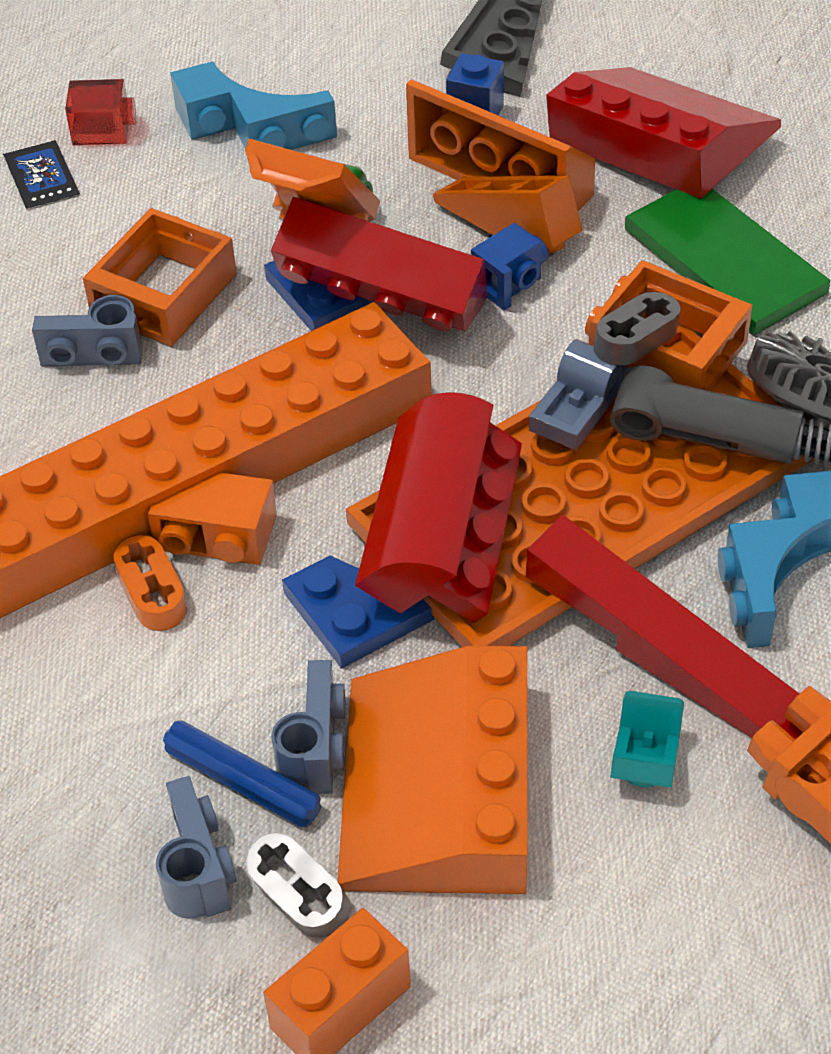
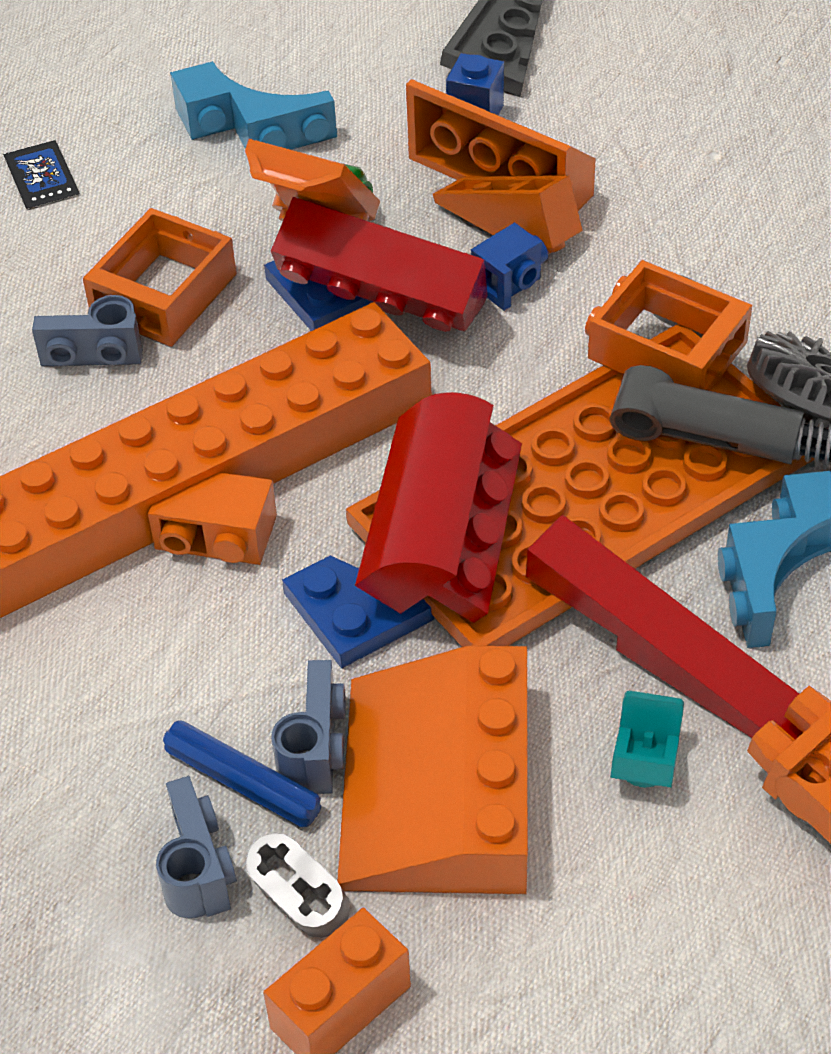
(99, 111): clear red brick -> none
(159, 578): orange beam -> none
(578, 397): sand blue plate -> none
(637, 328): flat silver beam -> none
(655, 127): red slope -> none
(728, 253): green tile -> none

